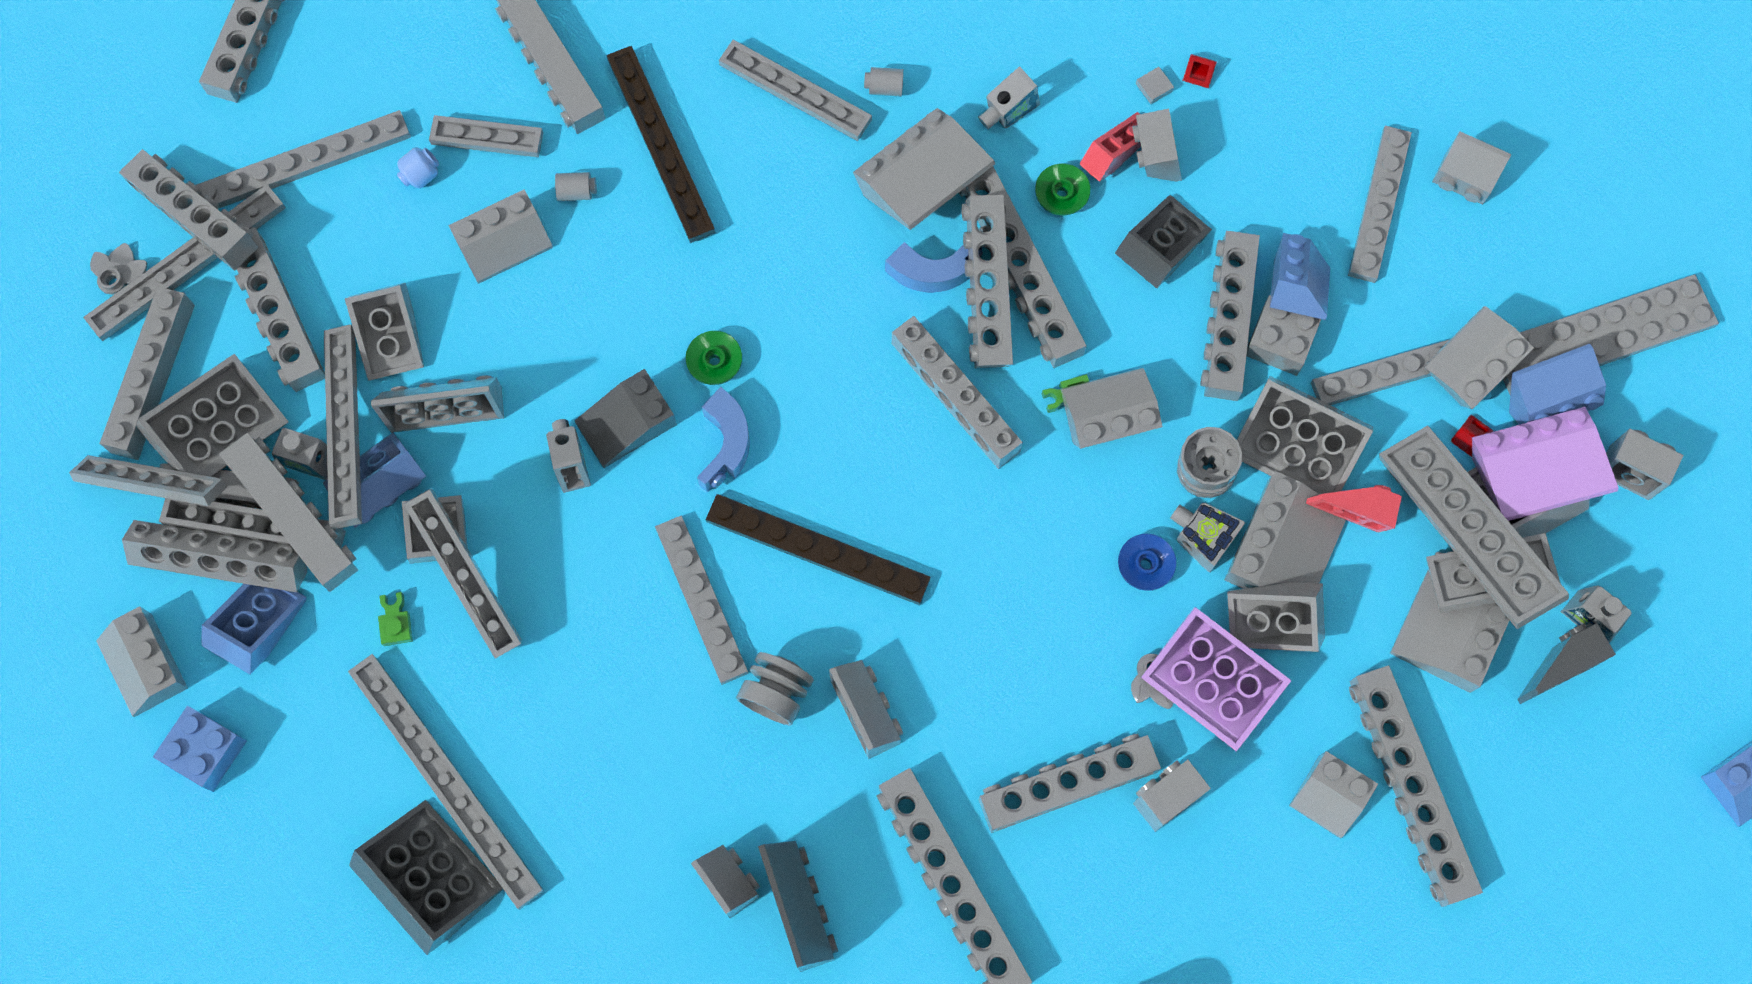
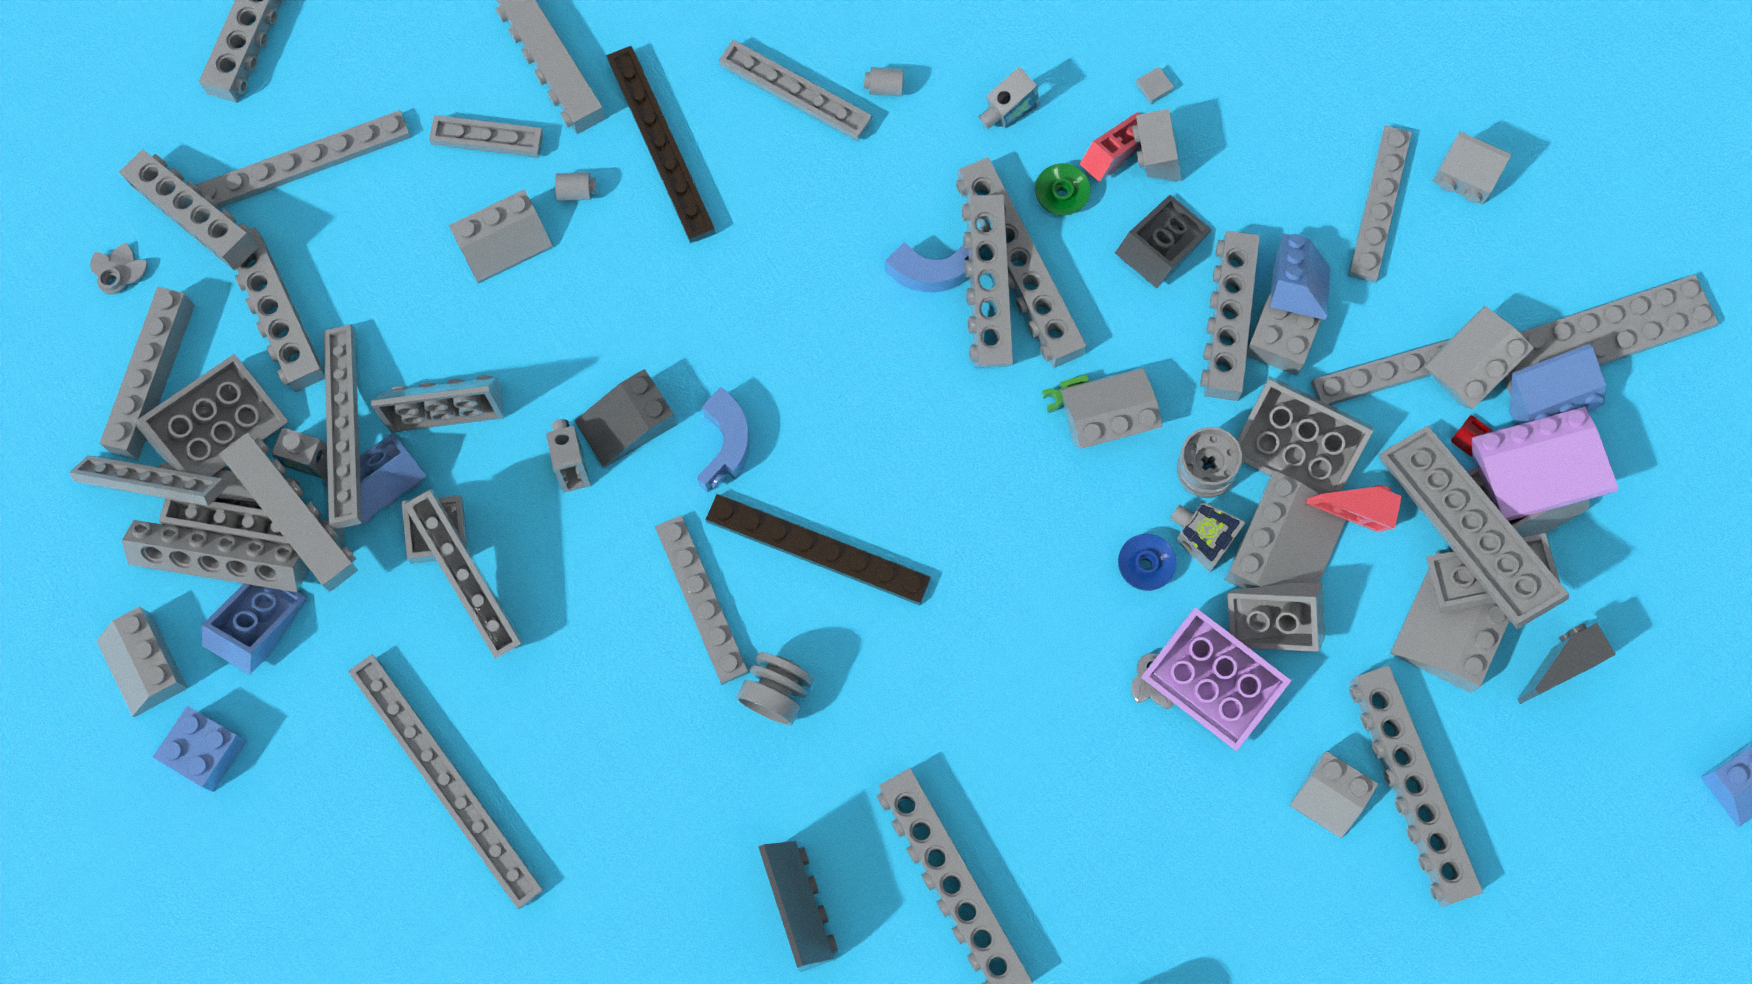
(175, 268): light grey plate -> none
(385, 331): light grey slope -> none
(395, 625): bright green plate -> none
(417, 167): light blue head -> none
(425, 876): dark grey slope -> none
(713, 345): green dish -> none
(726, 880): light grey slope -> none
(865, 707): light grey slope -> none
(922, 169): light grey slope -> none
(956, 392): light grey brick -> none
(1142, 765): light grey brick -> none
(1175, 792): light grey brick -> none
(1199, 71): red slope -> none
(1600, 607): light grey torso -> none
(1642, 463): light grey brick -> none

